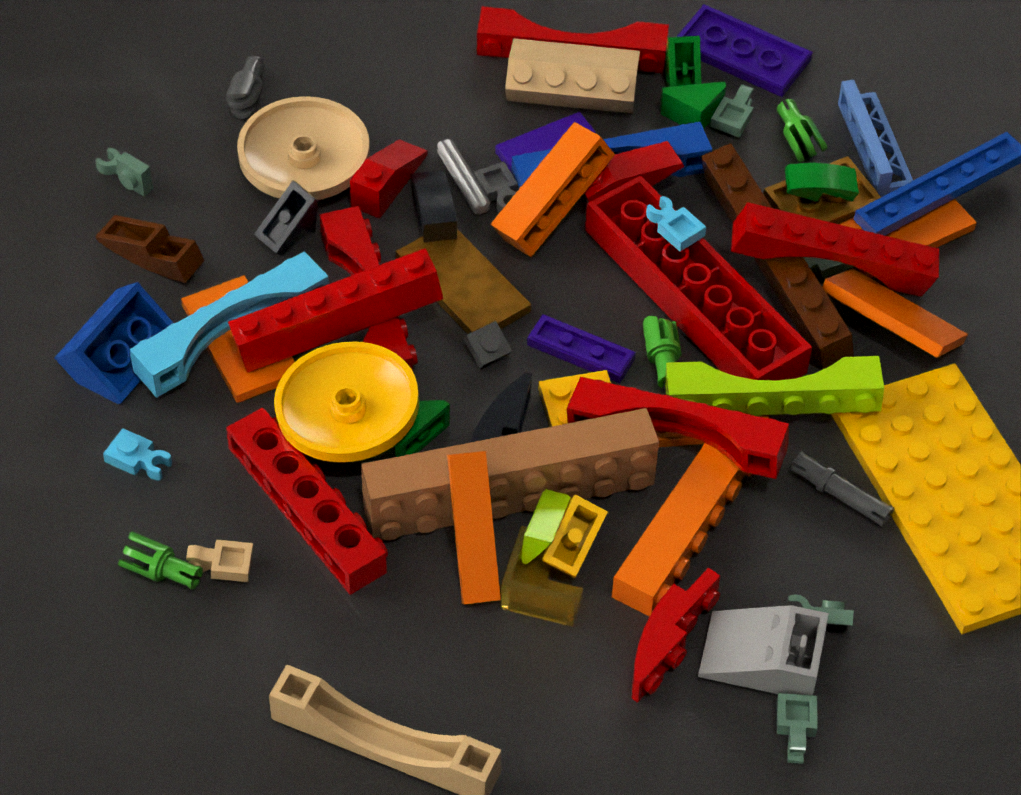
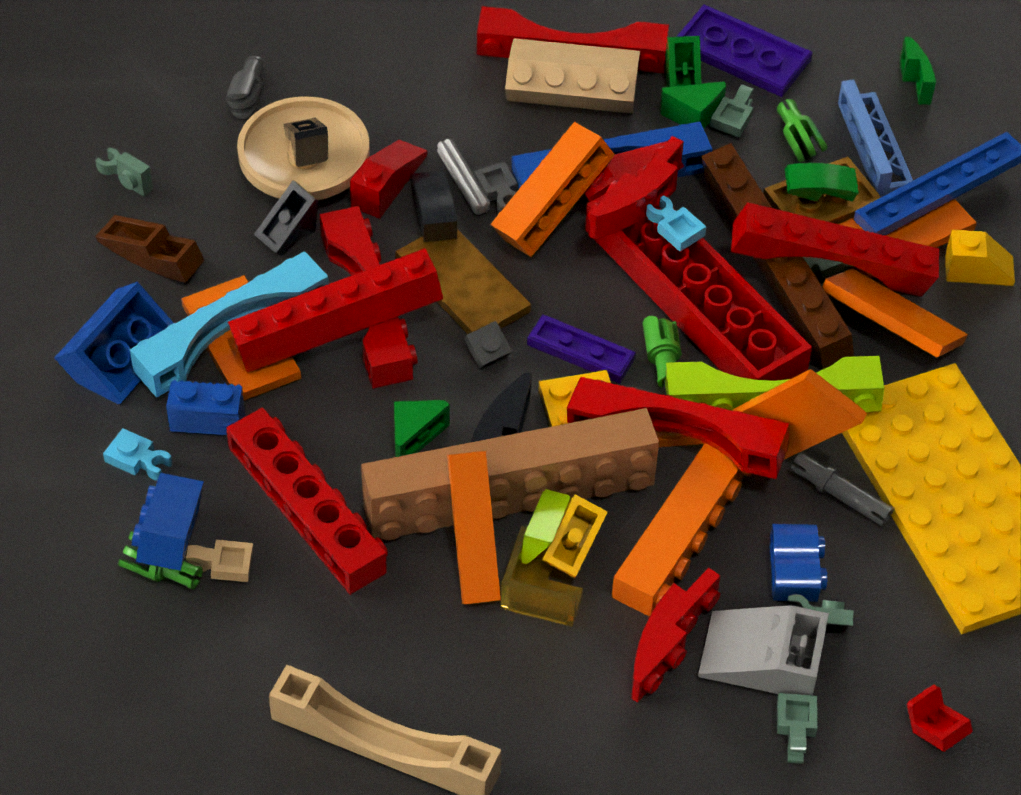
(167, 521): none -> blue brick
(204, 407): none -> blue brick
(308, 141): none -> black slope
(346, 401): yellow dish -> none
(538, 139): dark purple tile -> none
(629, 196): none -> red slope
(796, 561): none -> blue brick
(811, 409): none -> orange tile
(917, 69): none -> green slope
(935, 720): none -> red bracket
(977, 259): none -> yellow slope

